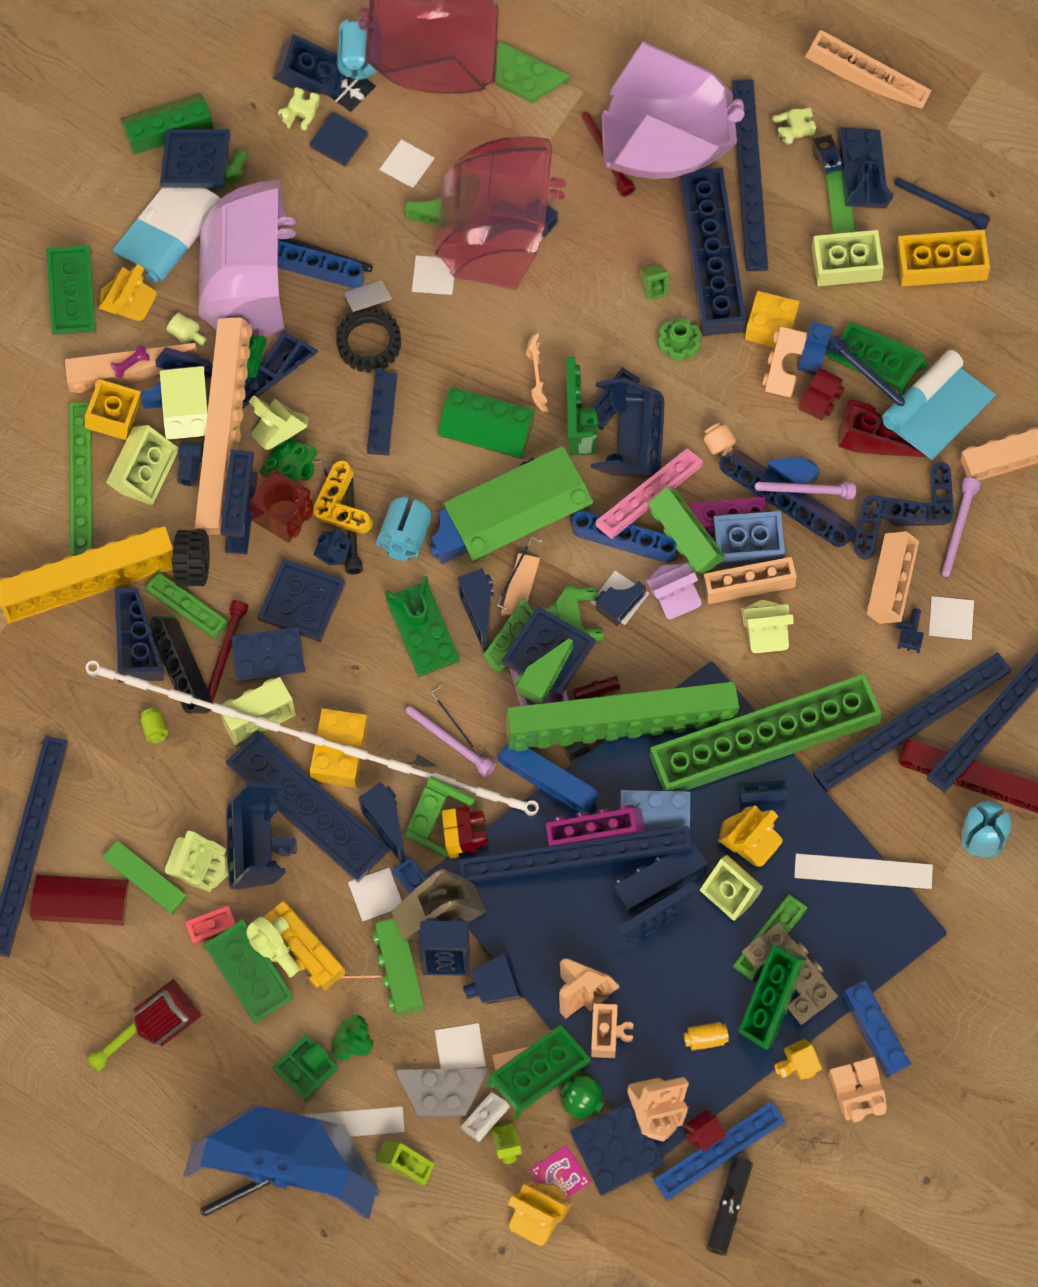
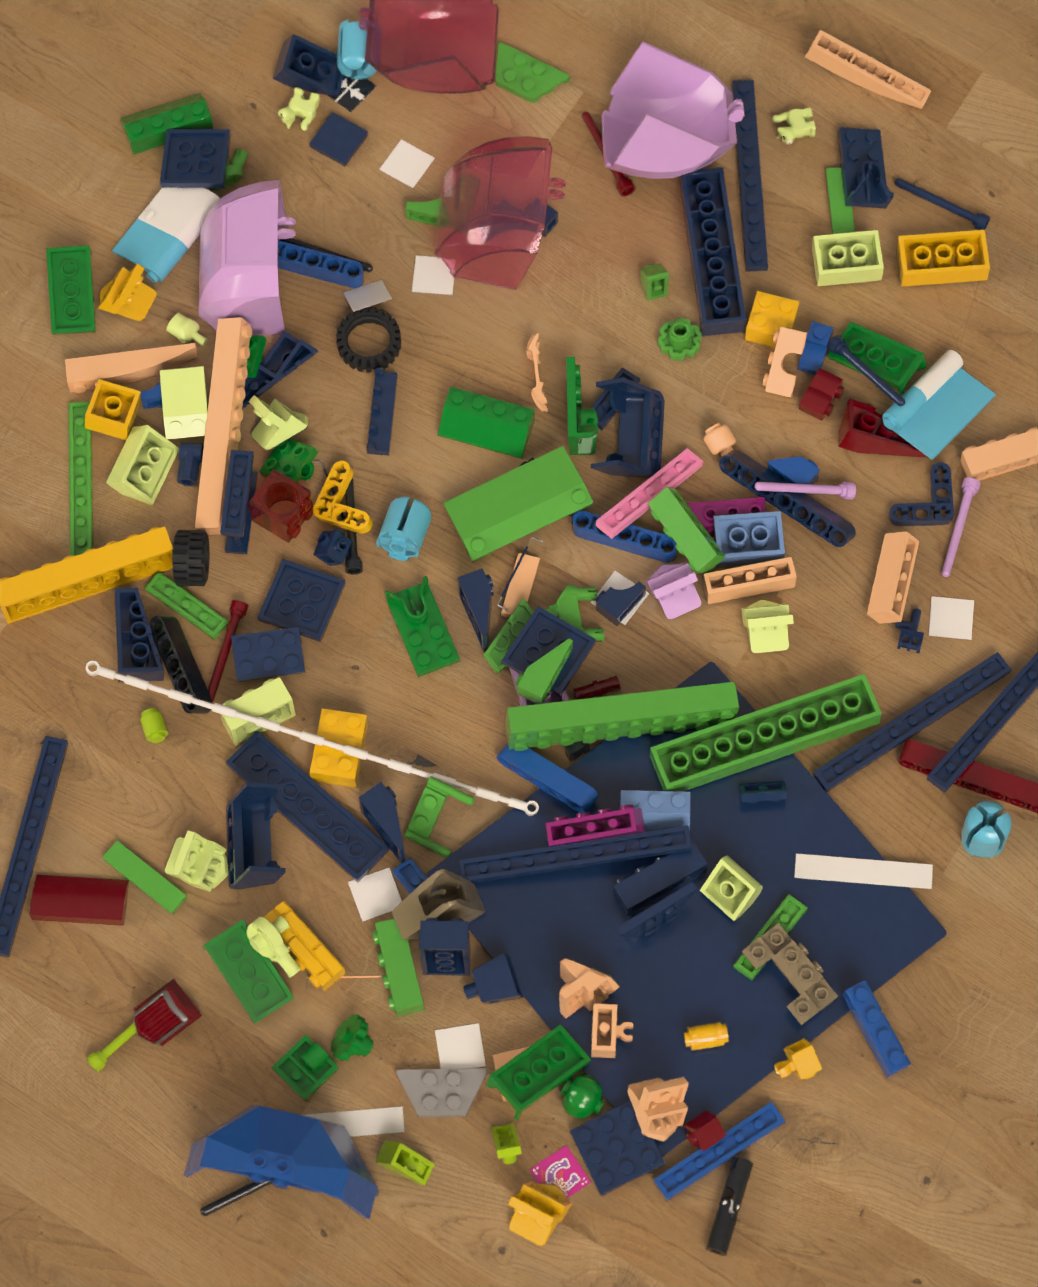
(139, 355): magenta piece -> none
(175, 359): dark blue hinge -> none
(210, 925): coral plate -> none
(284, 846): dark blue plate -> none
(447, 541): blue arch -> none
(454, 722): dark blue piece -> none
(460, 830): dark red hips -> none
(484, 765): lavender piece -> none
(485, 1116): white plate -> none
(751, 835): yellow piece -> none
(772, 995): green slope -> none
(827, 157): dark blue leg -> none
(862, 1100): light nougat hips -> none
(882, 512): dark blue beam -> none

